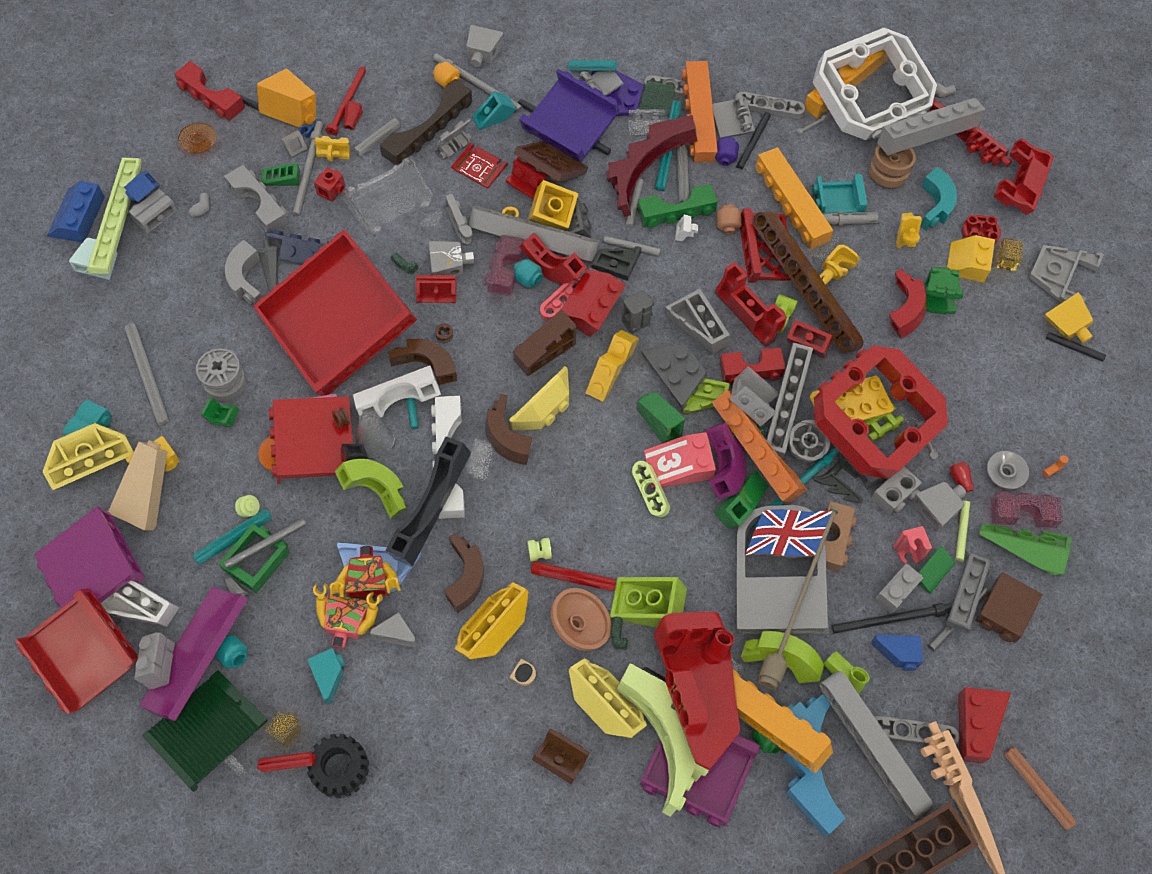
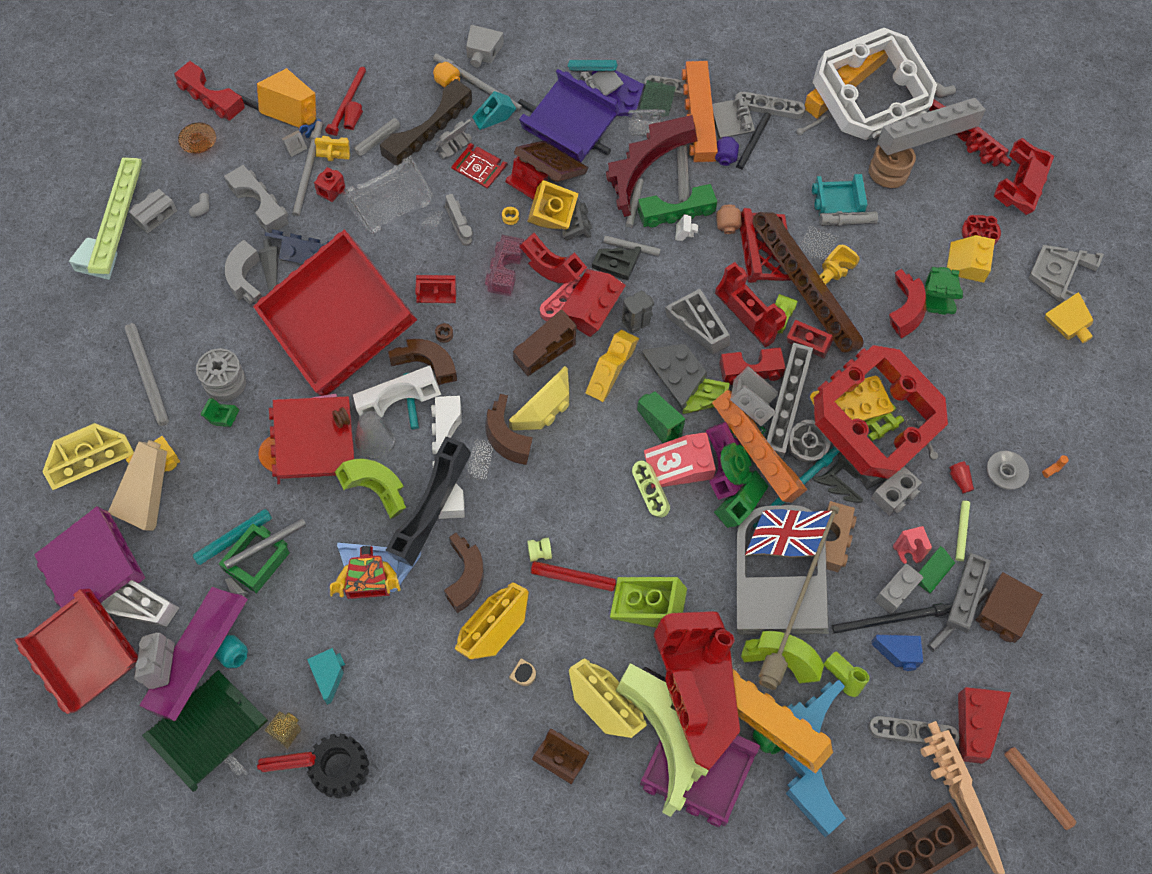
(77, 212): blue slope -> none
(86, 415): teal brick -> none
(141, 186): blue slope -> none
(247, 506): yellowish green wheel -> none
(286, 180): green slope -> none
(345, 616): torso -> none
(353, 451): black plate -> none
(394, 631): light grey slope -> none
(409, 268): clear green arm -> none
(447, 258): light grey torso -> none
(528, 273): teal head -> none
(553, 238): light grey beam -> none
(585, 611): nougat dish -> none
(615, 632): clear green arm -> none
(666, 158): teal axle -> none
(736, 464): none -> green tile
(794, 198): light orange brick -> none
(876, 745): light grey beam -> none
(908, 230): yellow hips -> none
(939, 503): light grey torso -> none
(945, 195): teal arch -> none
(1009, 254): clear yellow brick -> none
(1044, 509): clear pink arch -> none
(1045, 551): bright green wedge -> none
(1075, 346): black bar -> none

